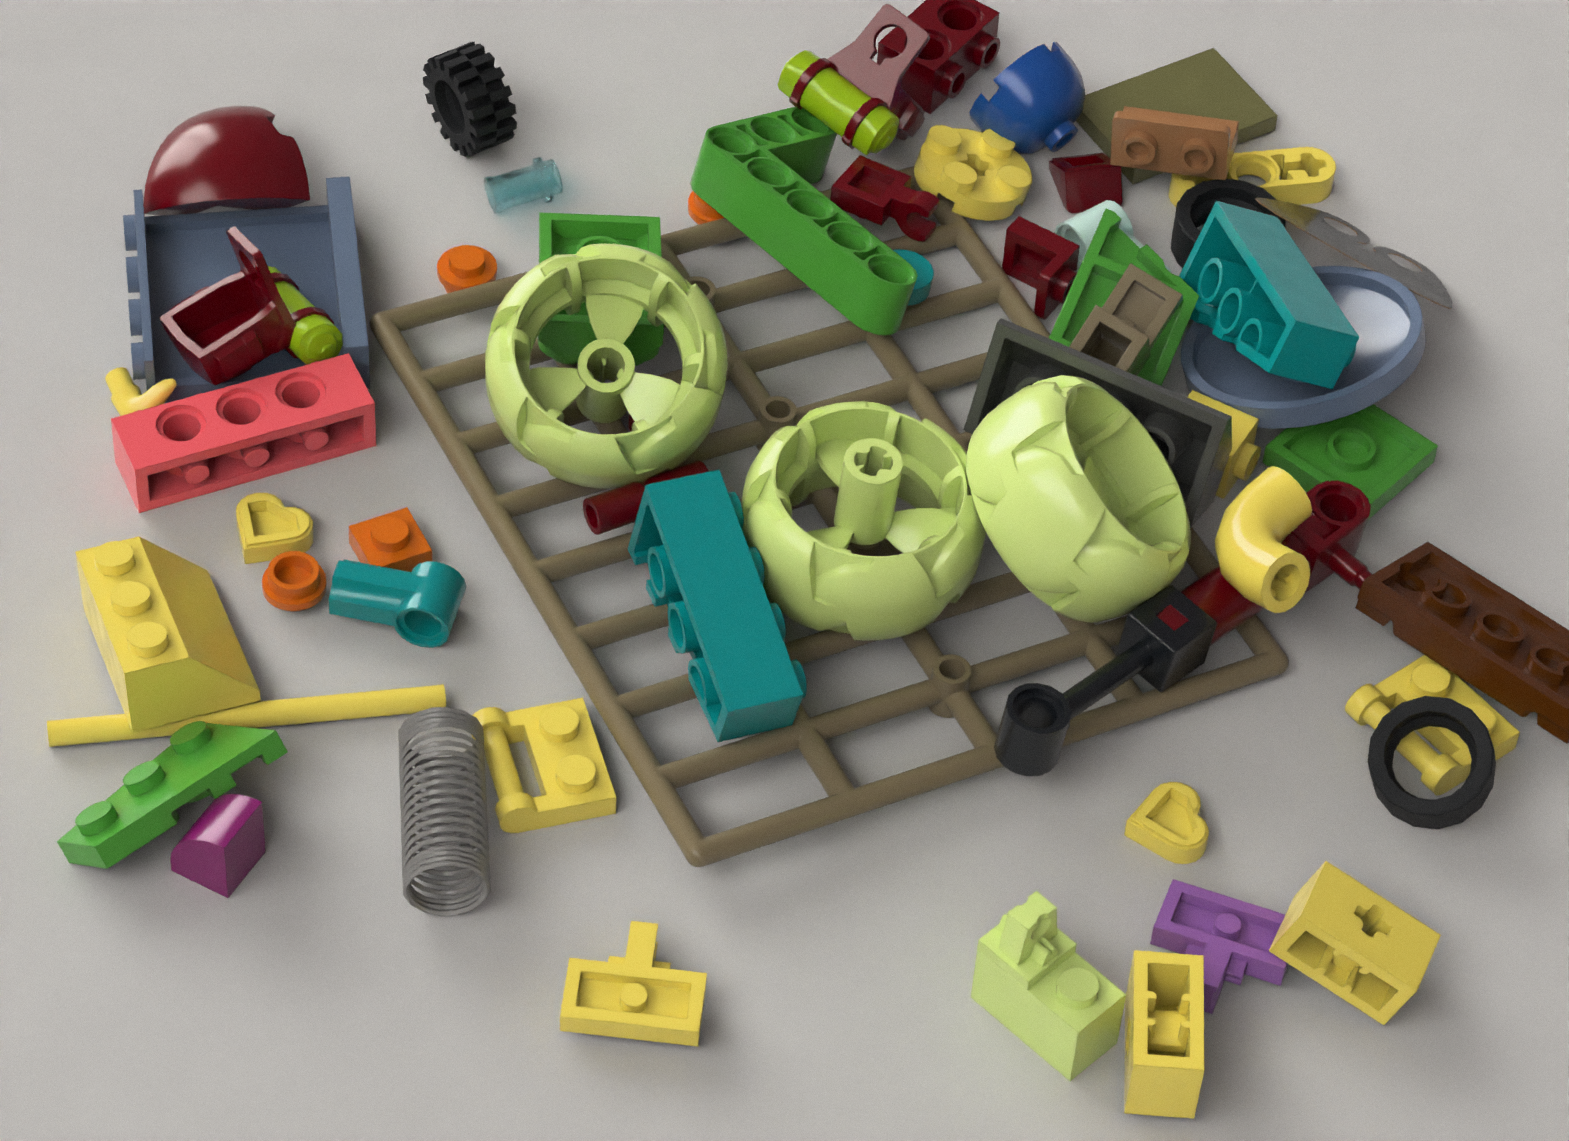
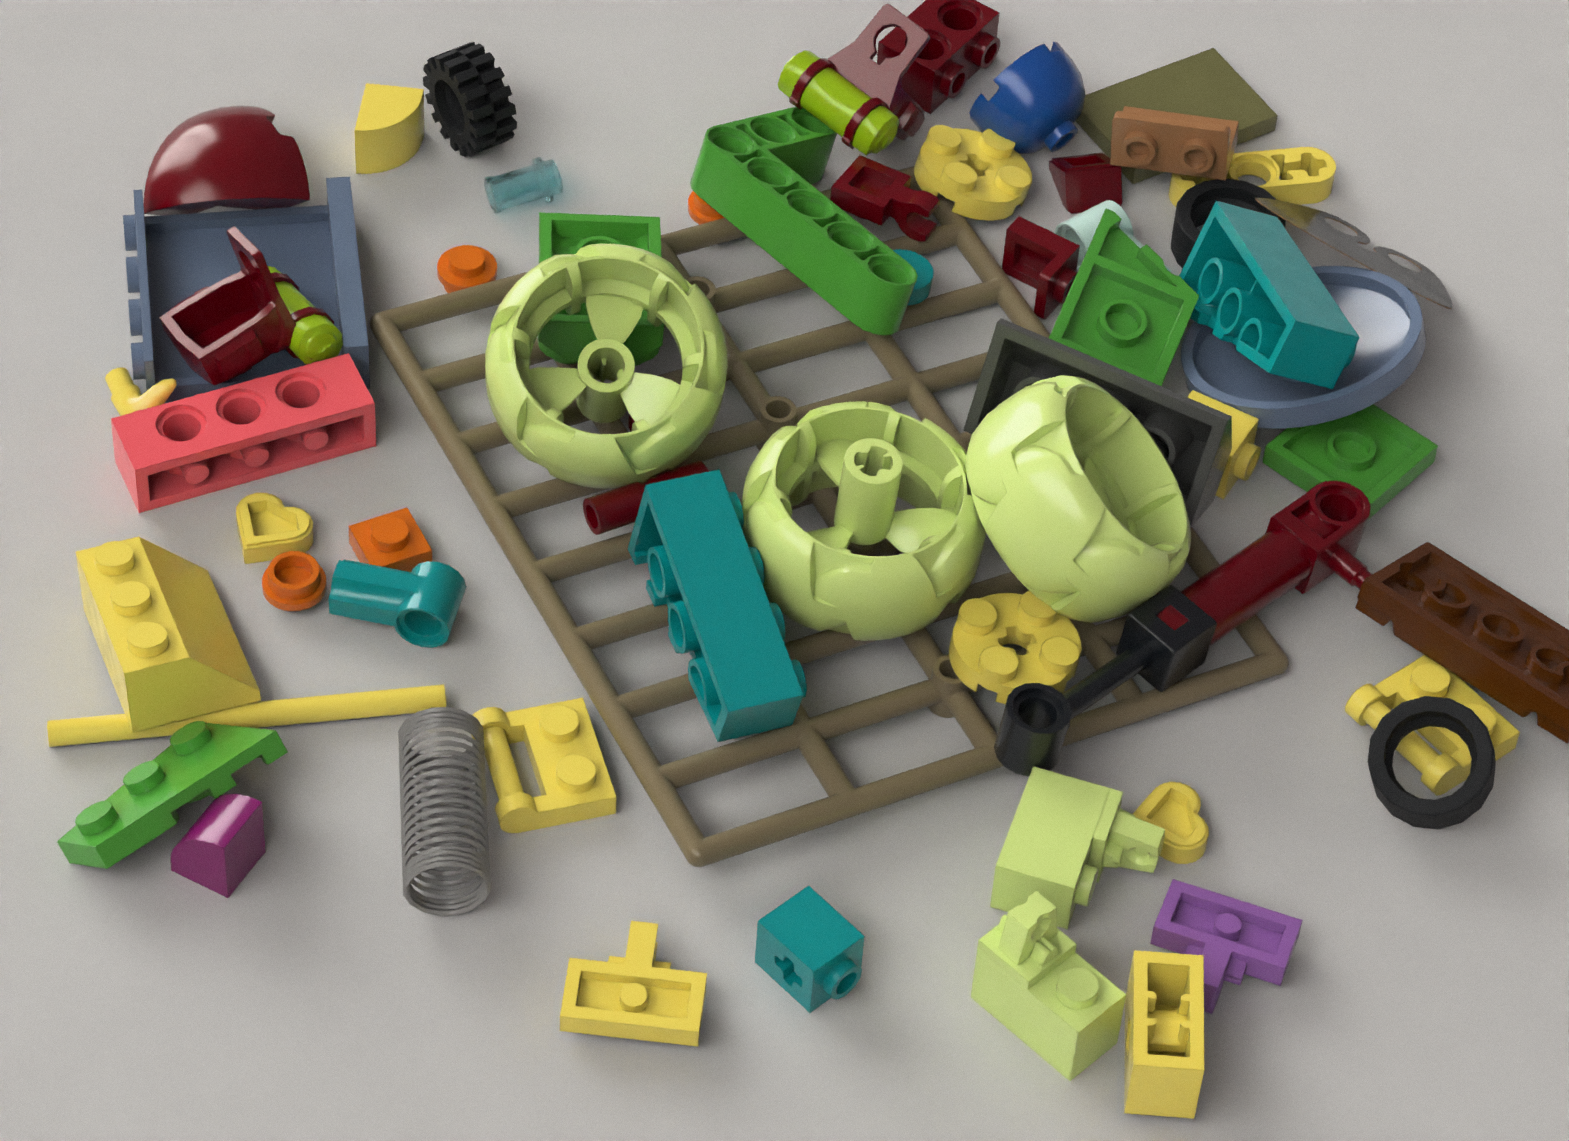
(388, 127): none -> light yellow brick
(809, 949): none -> teal brick
(1017, 619): none -> light yellow plate
(1064, 841): none -> yellowish green hinge
(1128, 321): dark tan brick -> none
(1252, 536): light yellow cylinder -> none
(1355, 943): light yellow brick -> none

